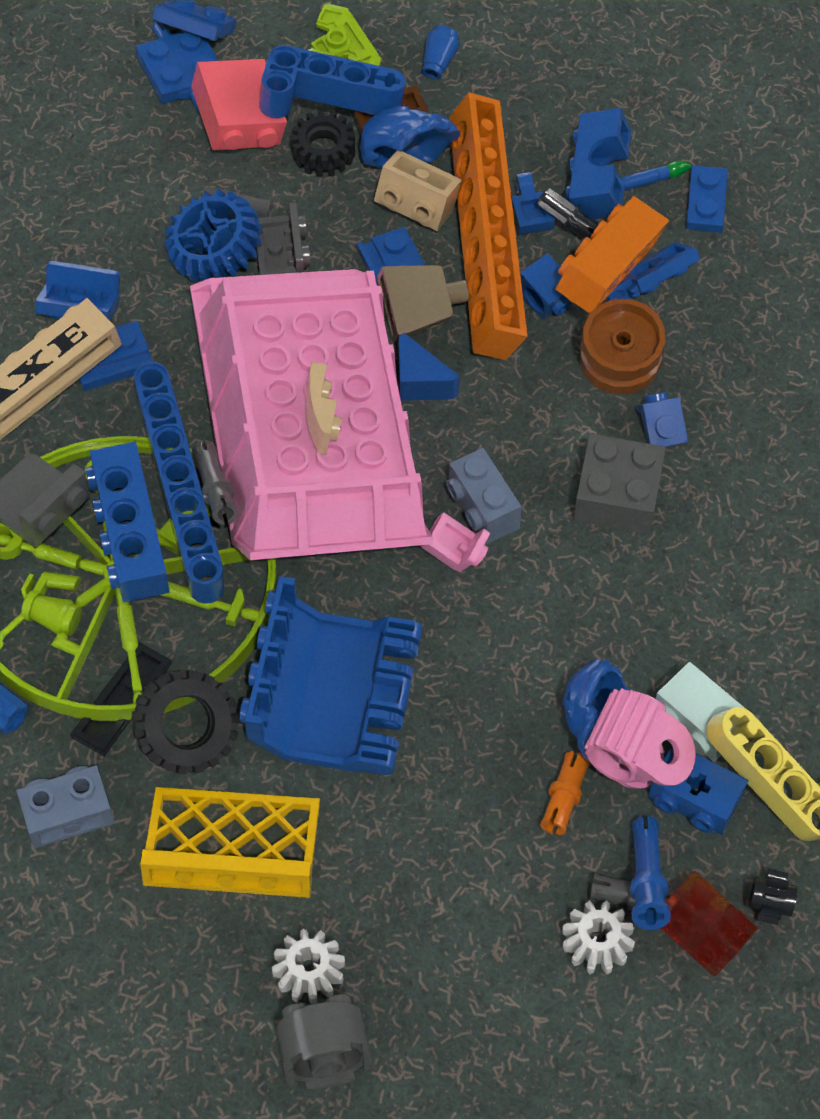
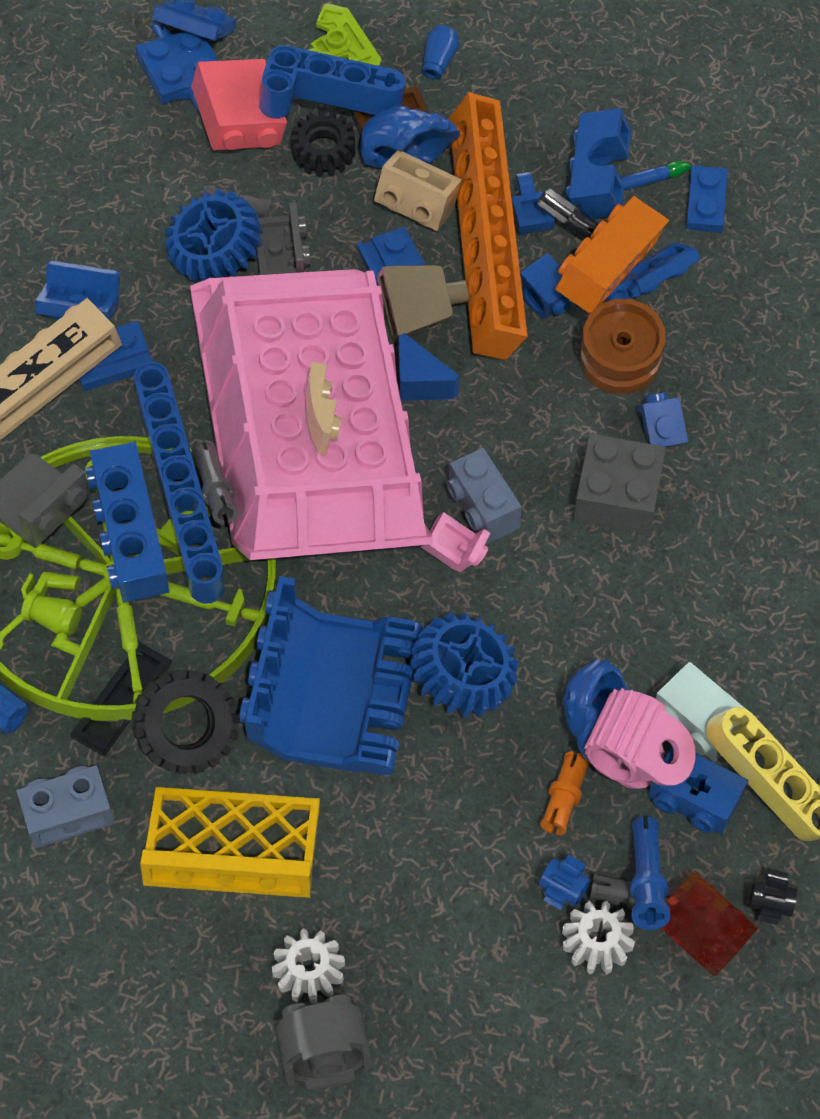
(441, 668): none -> blue gear
(564, 882): none -> blue gear

